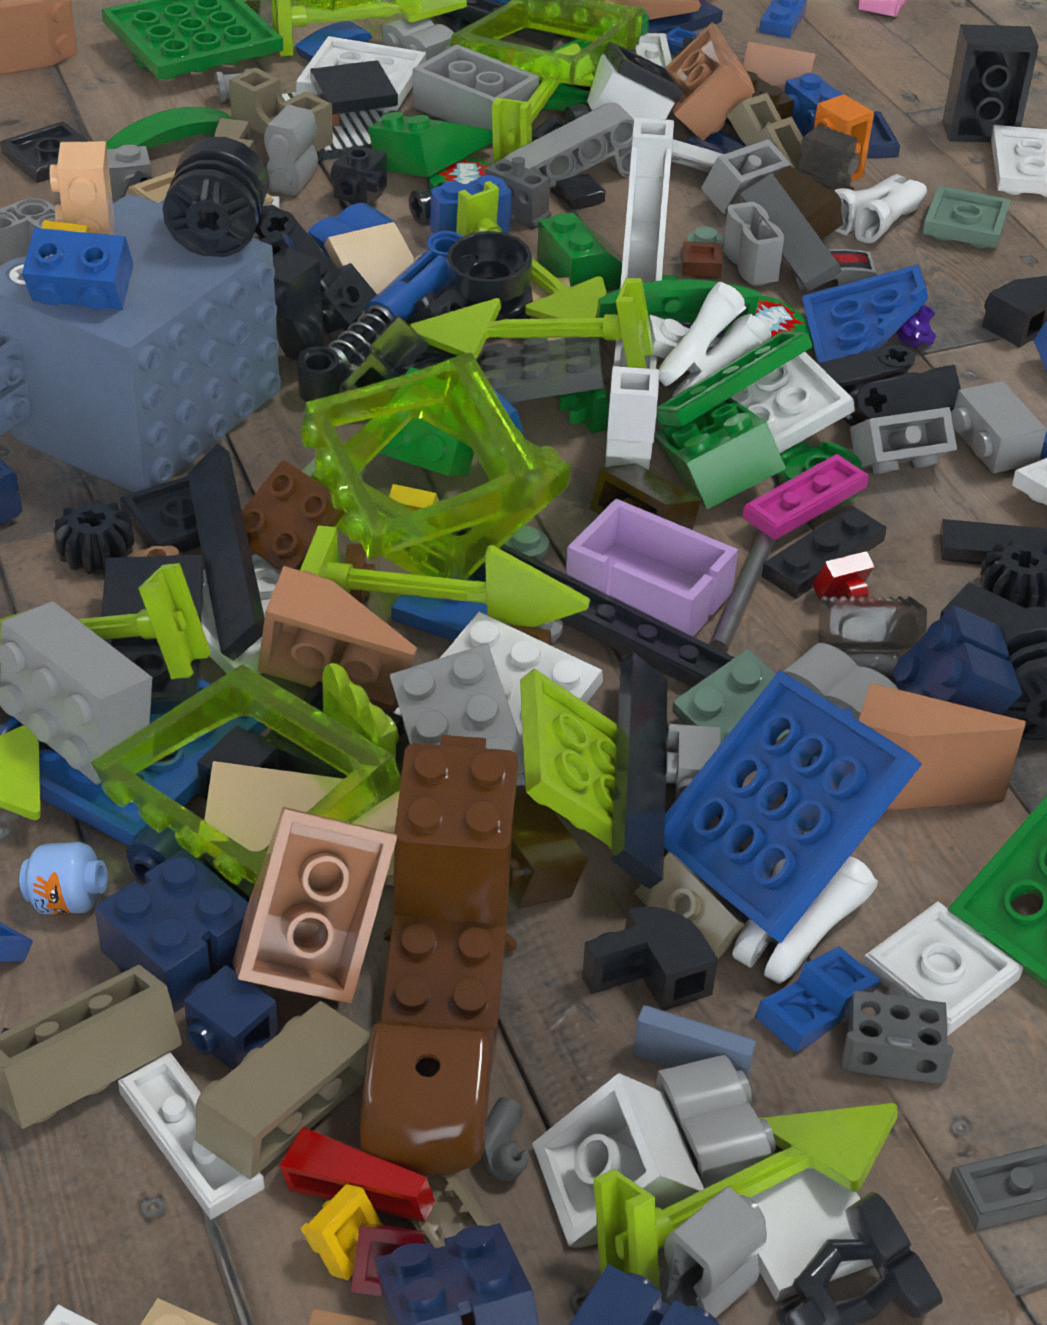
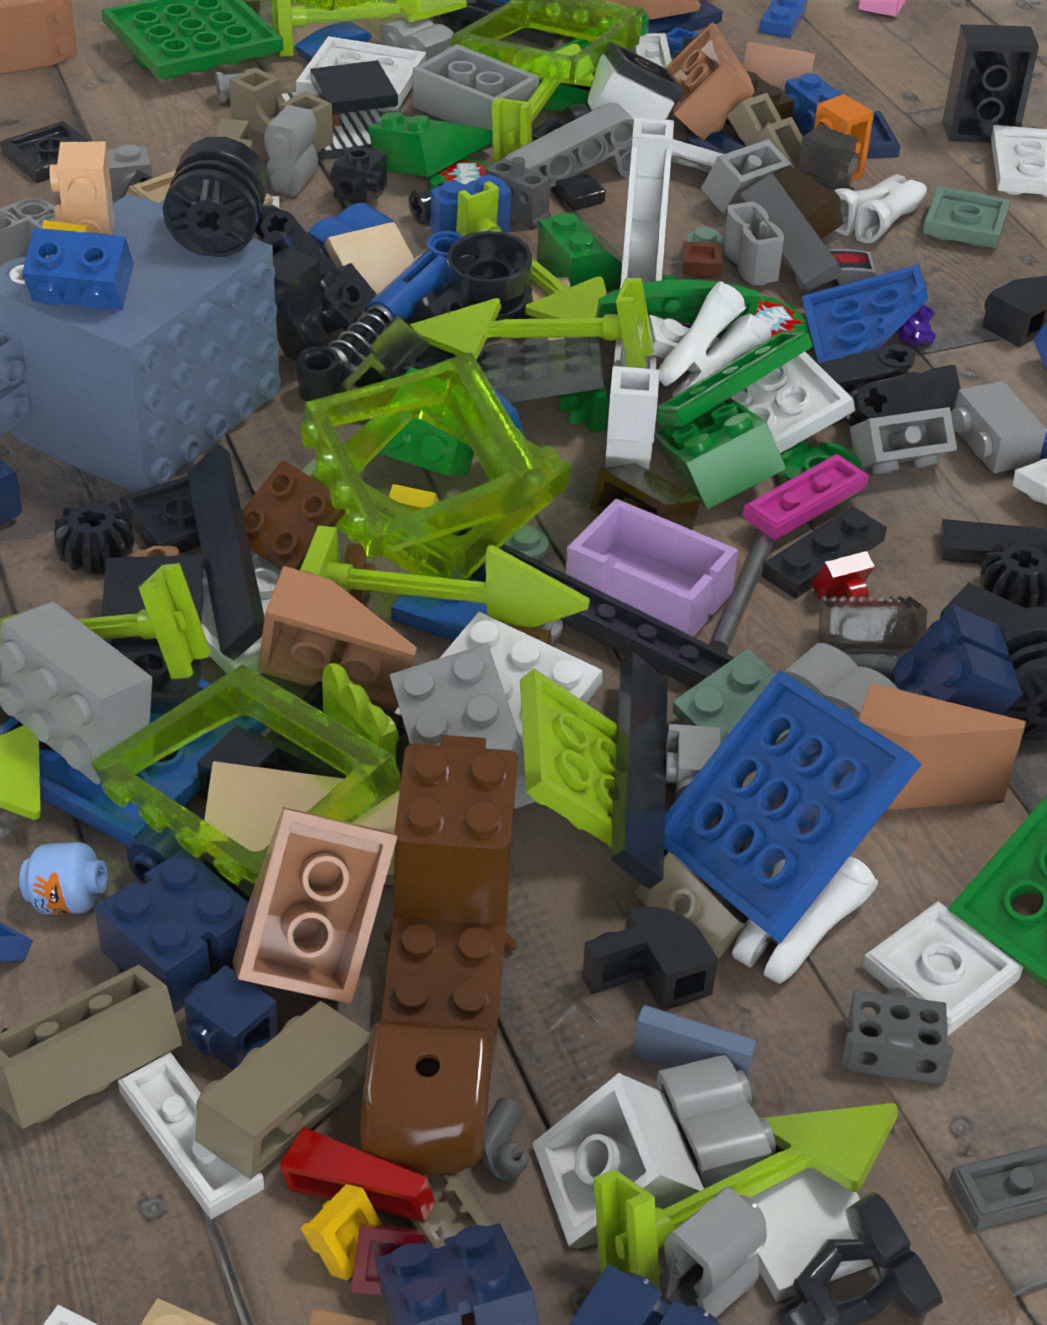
(168, 127): green slope -> none
(543, 855): dark brown brick -> none
(817, 999): blue slope -> none

